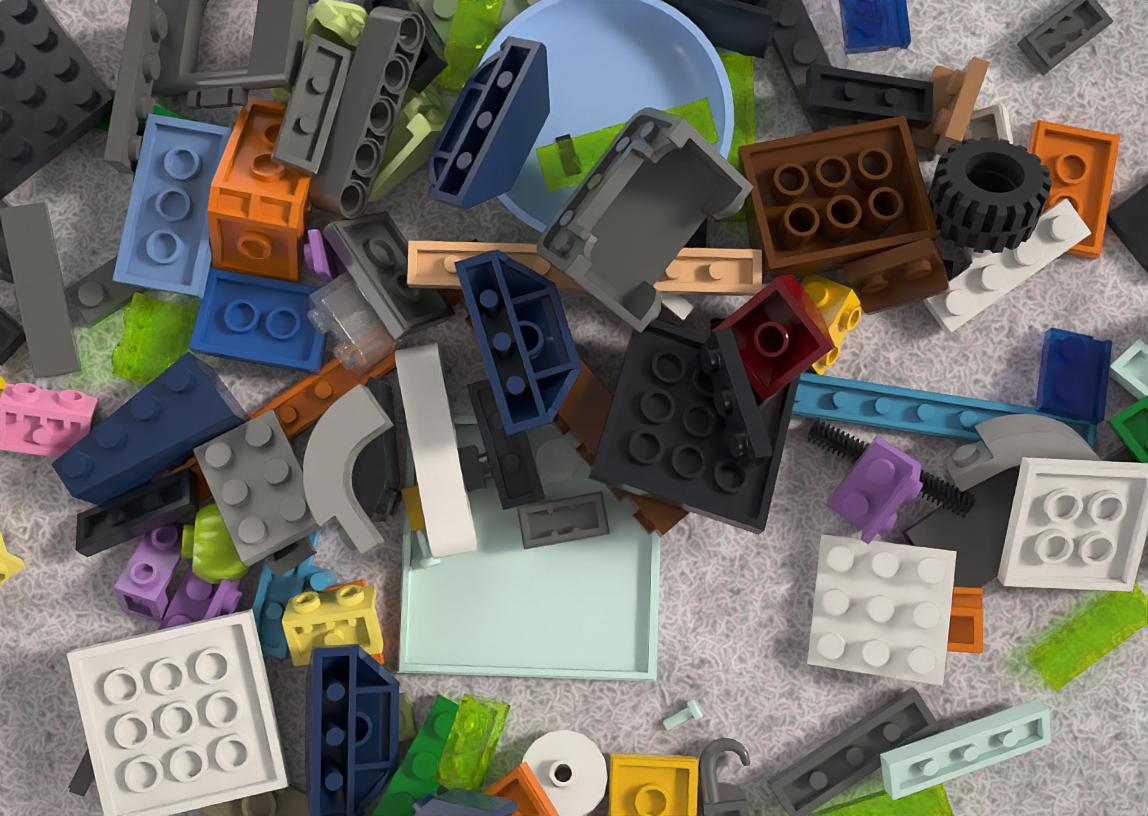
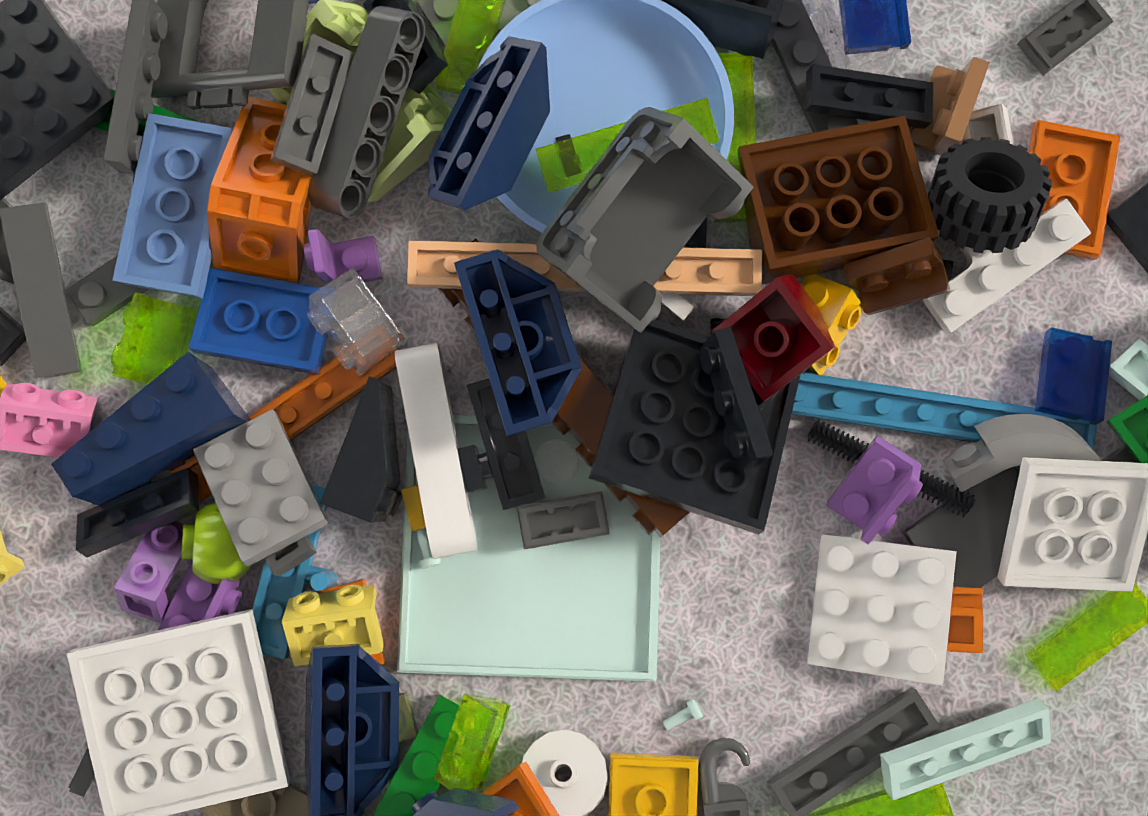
(329, 464): light grey arch -> none
(378, 262): dark grey tile -> none

